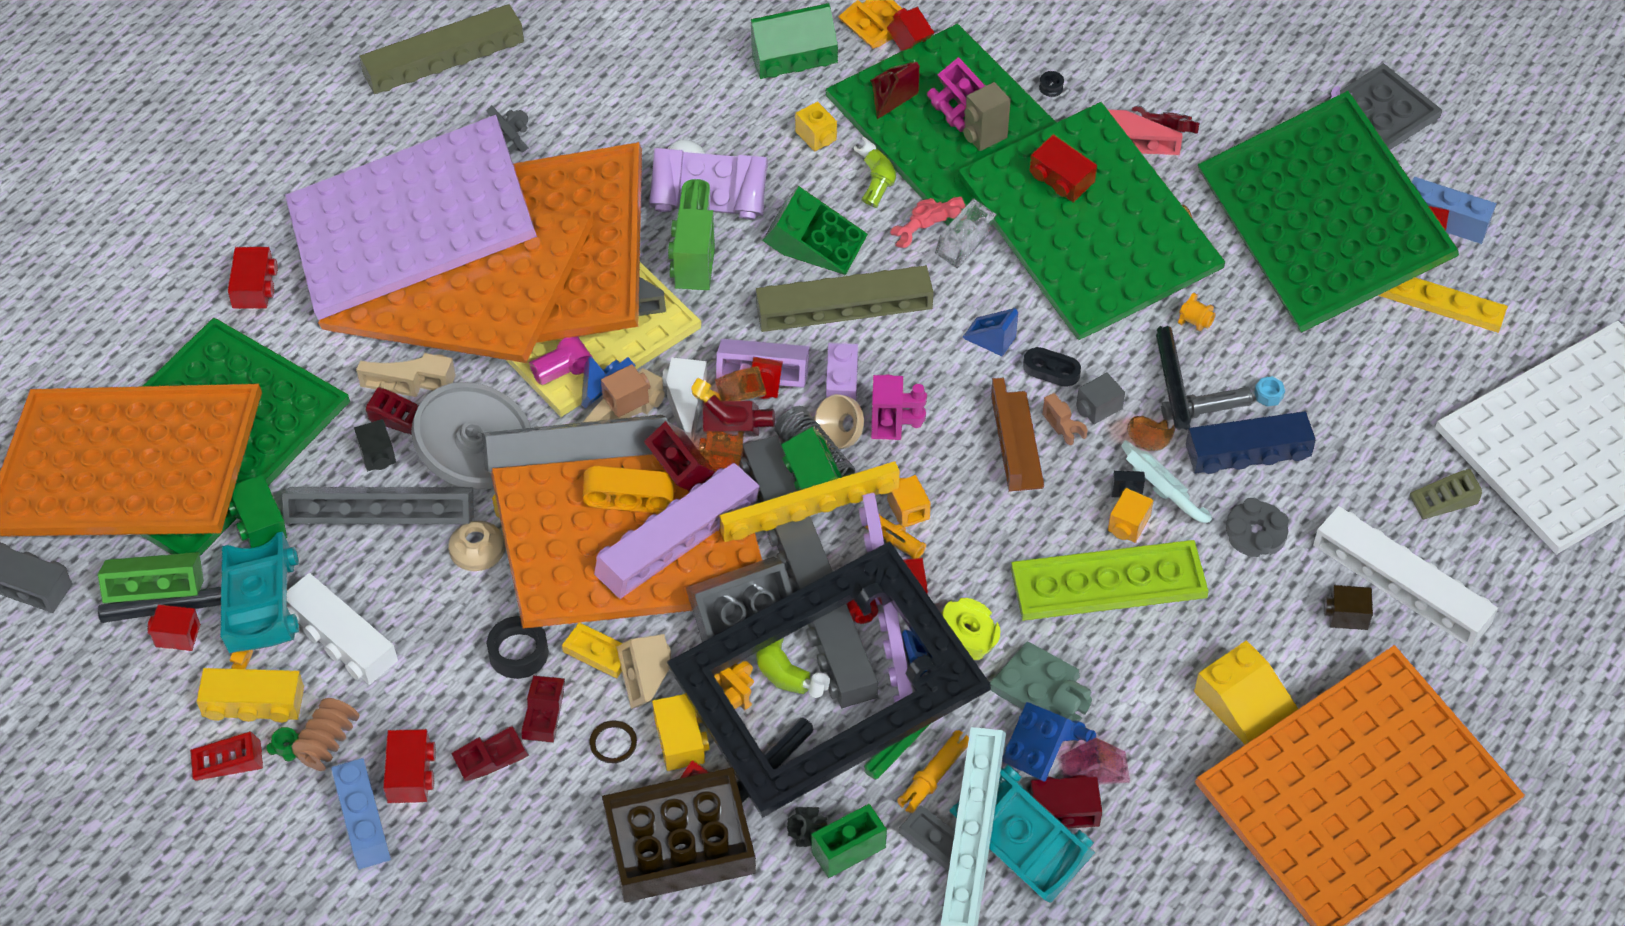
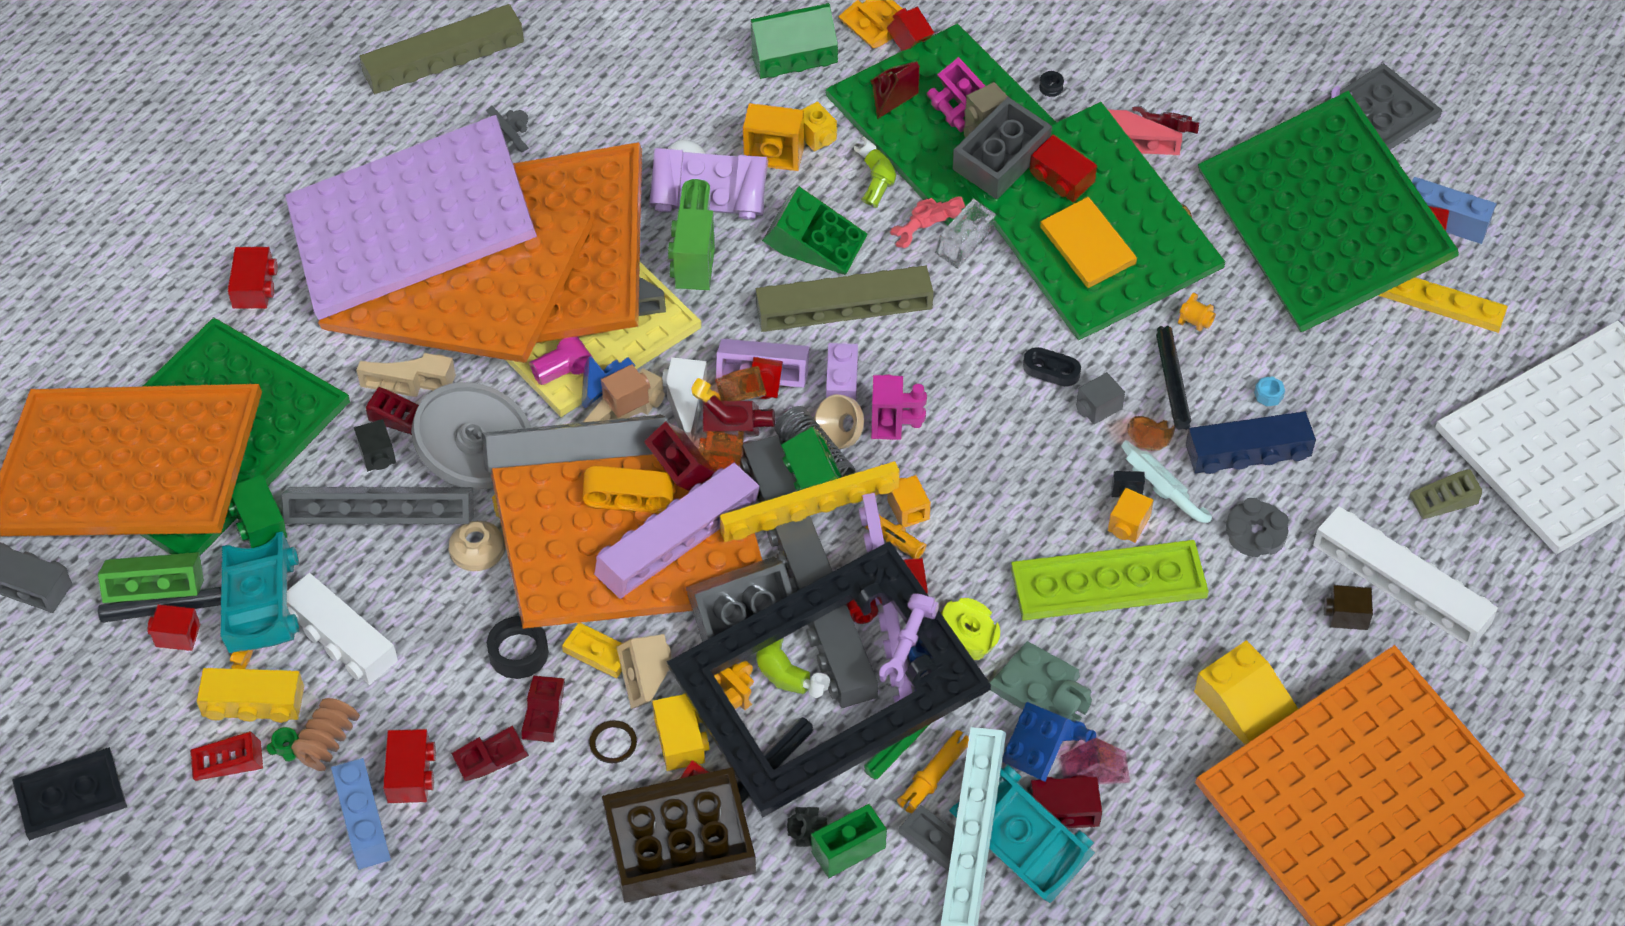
(69, 793): none -> black plate
(775, 135): none -> light orange brick
(921, 607): none -> lavender piece
(994, 331): blue slope -> none
(1000, 147): none -> dark grey brick
(1016, 438): dark orange panel -> none
(1059, 415): nougat plate -> none
(1088, 242): none -> light orange tile
(1212, 402): dark grey pin -> none

